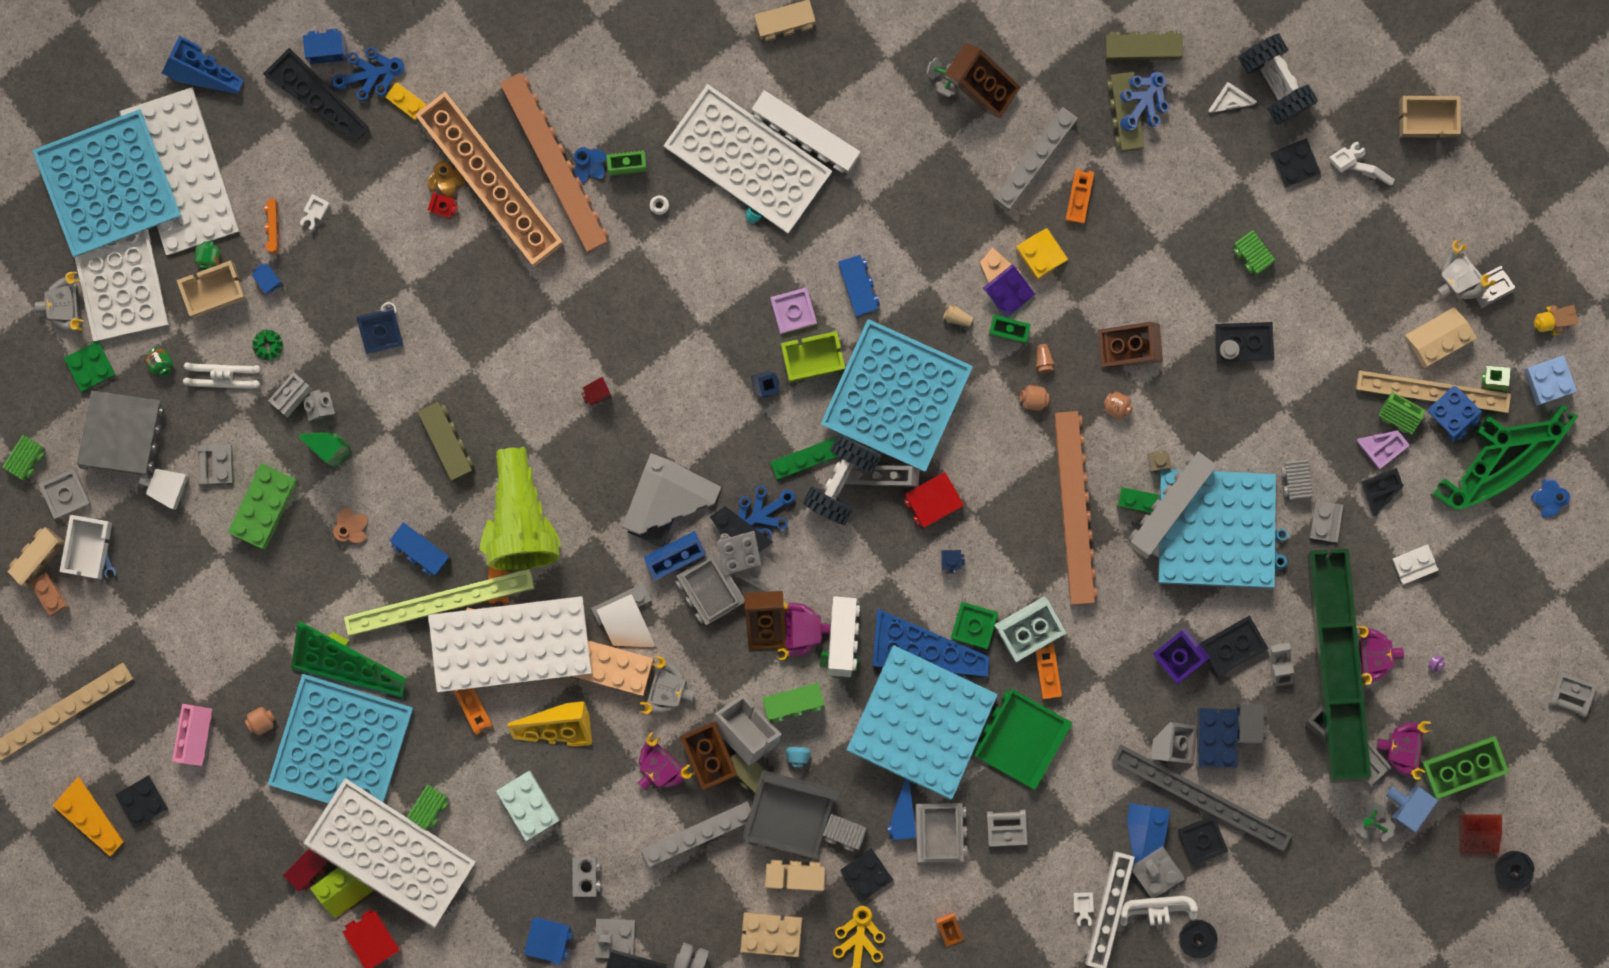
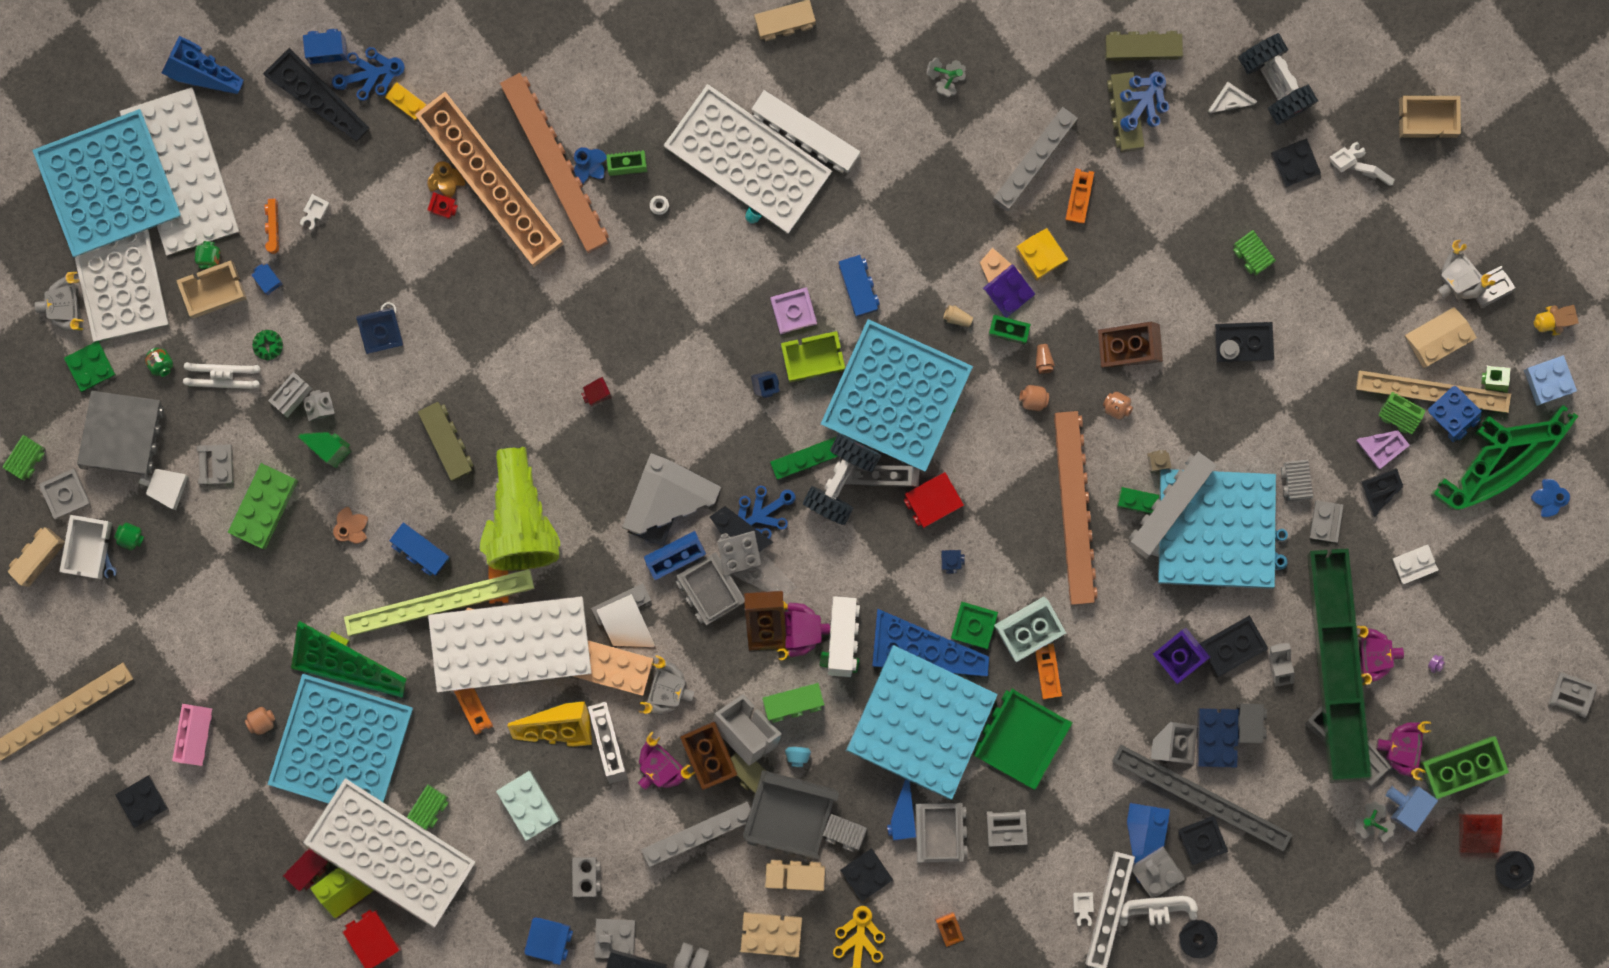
(49, 594): nougat brick -> none
(85, 813): light orange wing -> none
(128, 536): none -> green head
(607, 743): none -> light grey slope
(982, 80): reddish brown brick -> none

